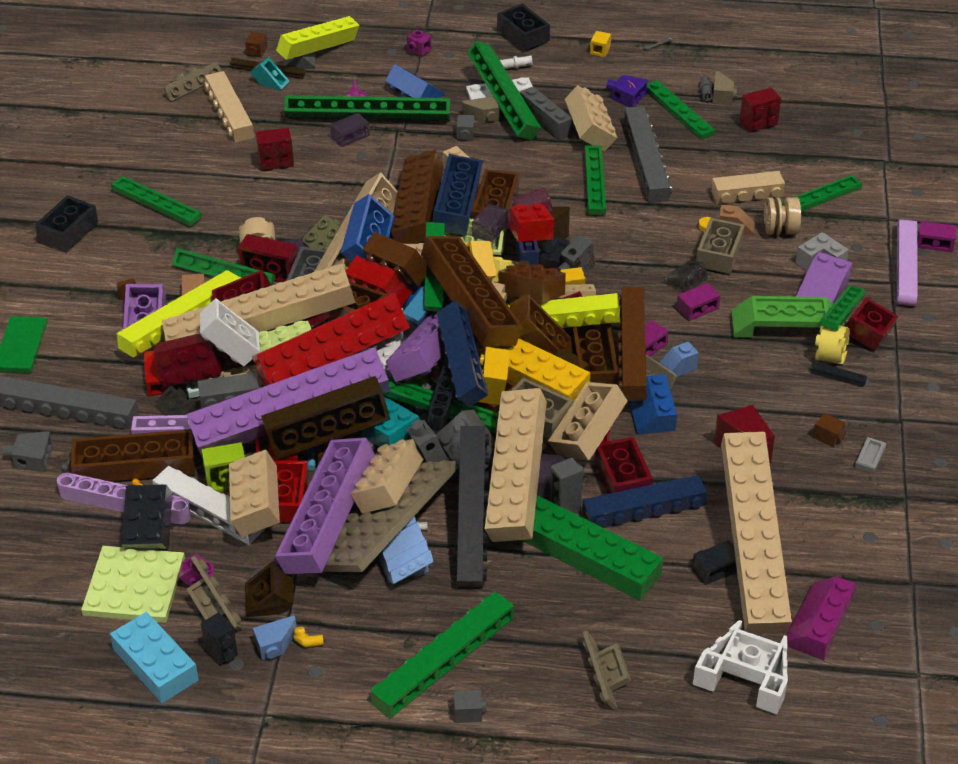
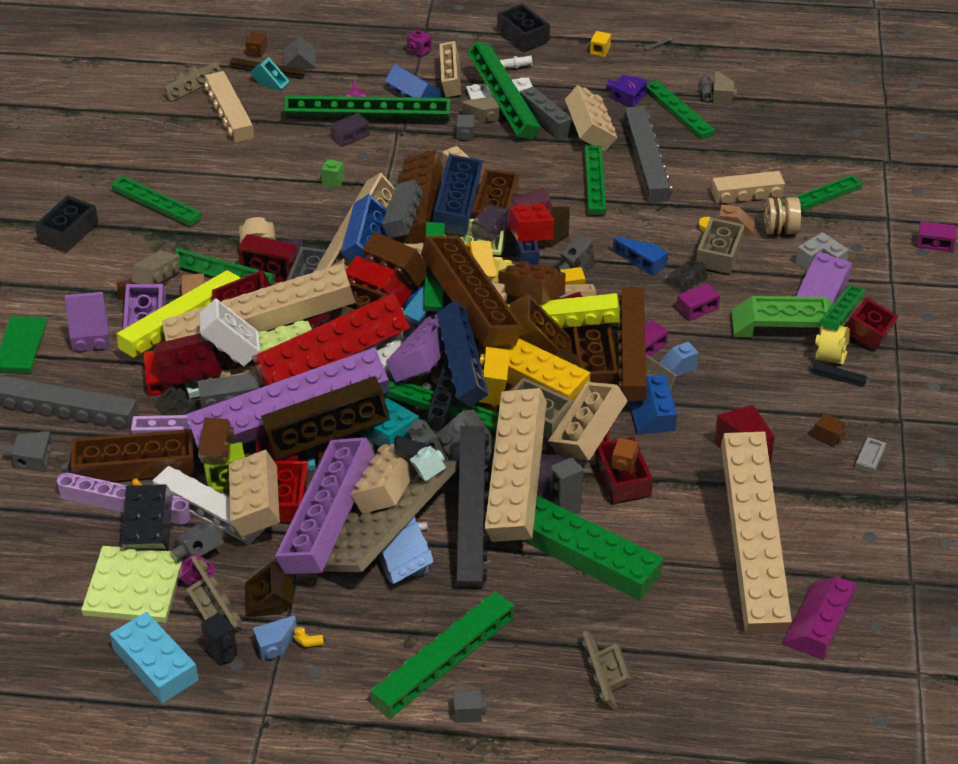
(88, 321): none -> medium lavender slope
(155, 268): none -> dark tan brick
(196, 540): none -> dark grey torso
(215, 440): none -> reddish brown brick
(274, 149): dark red brick -> none
(317, 37): neon yellow brick -> none
(322, 233): olive bracket -> none
(332, 173): none -> bright green brick
(402, 209): none -> dark grey brick
(407, 447): none -> black tile
(428, 462): none -> light aqua brick
(450, 69): none -> tan brick
(551, 252): black brick -> none
(625, 455): none -> dark orange brick
(642, 254): none -> blue slope
(645, 502): dark blue brick -> none
(715, 562): black piece -> none
(750, 659): white wedge -> none
(760, 109): dark red brick -> none
(907, 263): lavender beam -> none

